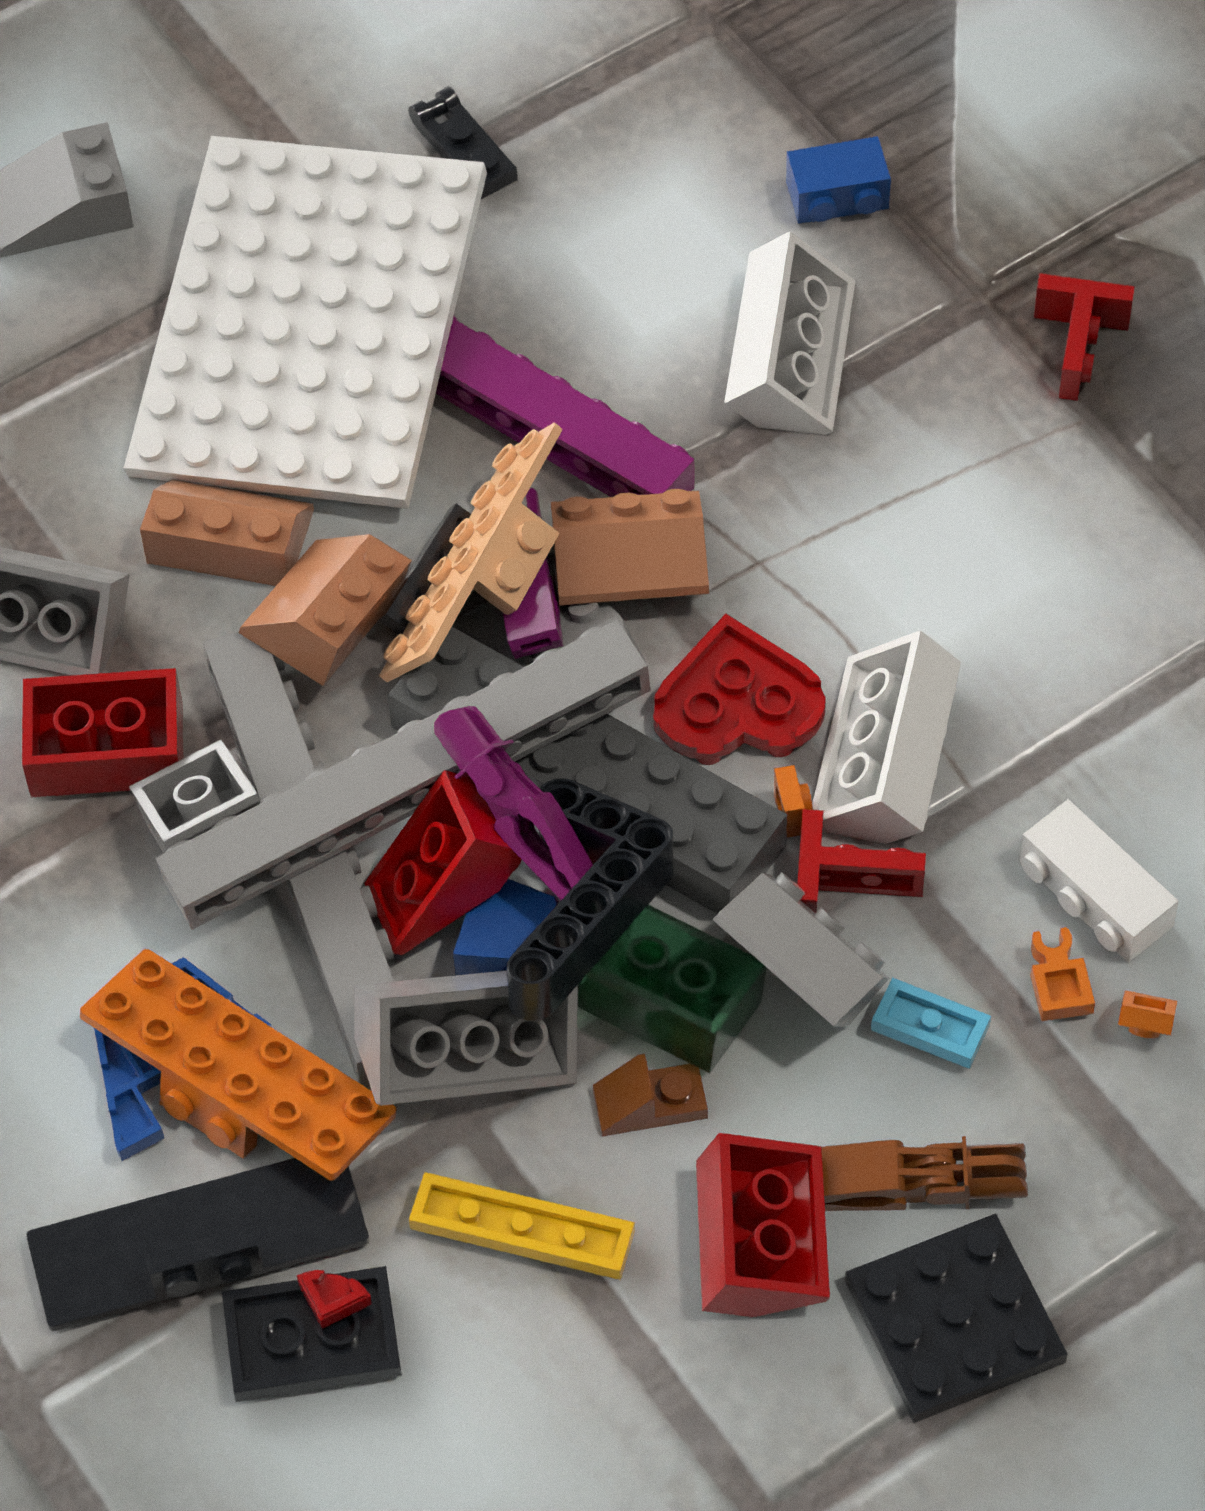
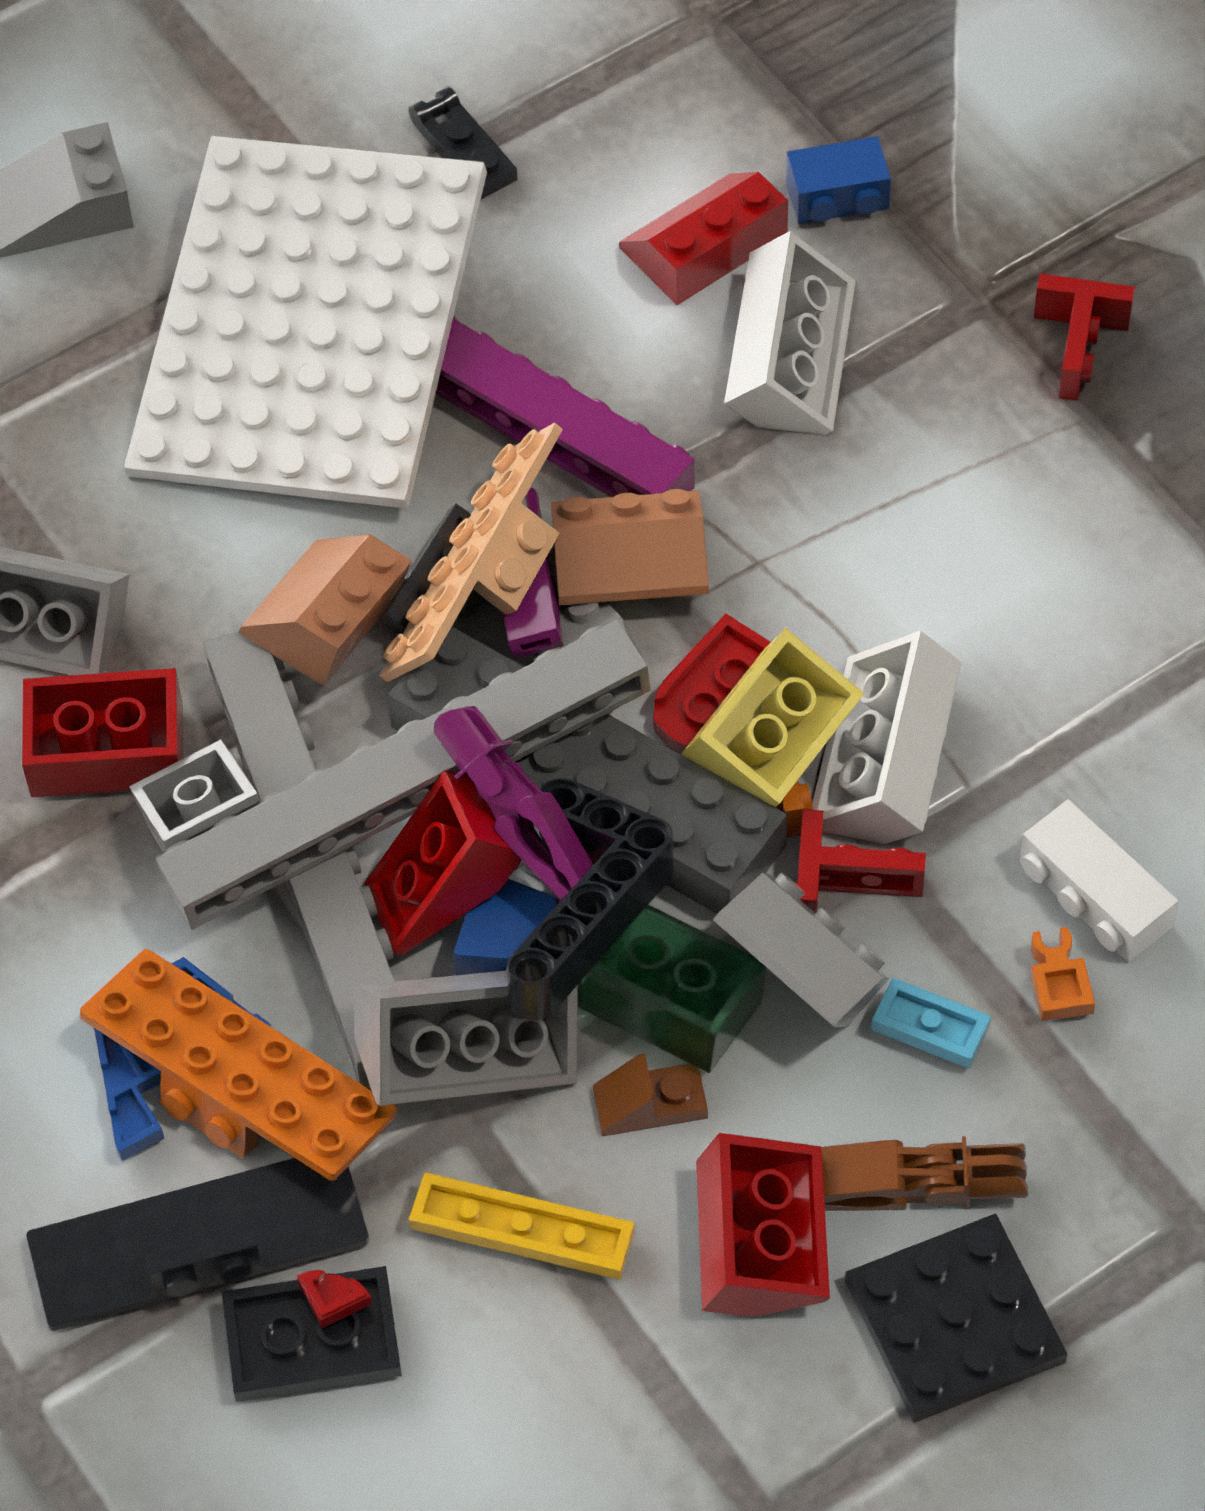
(224, 531): nougat slope -> none
(708, 234): none -> red slope
(774, 720): none -> light yellow slope
(1147, 1014): orange plate -> none

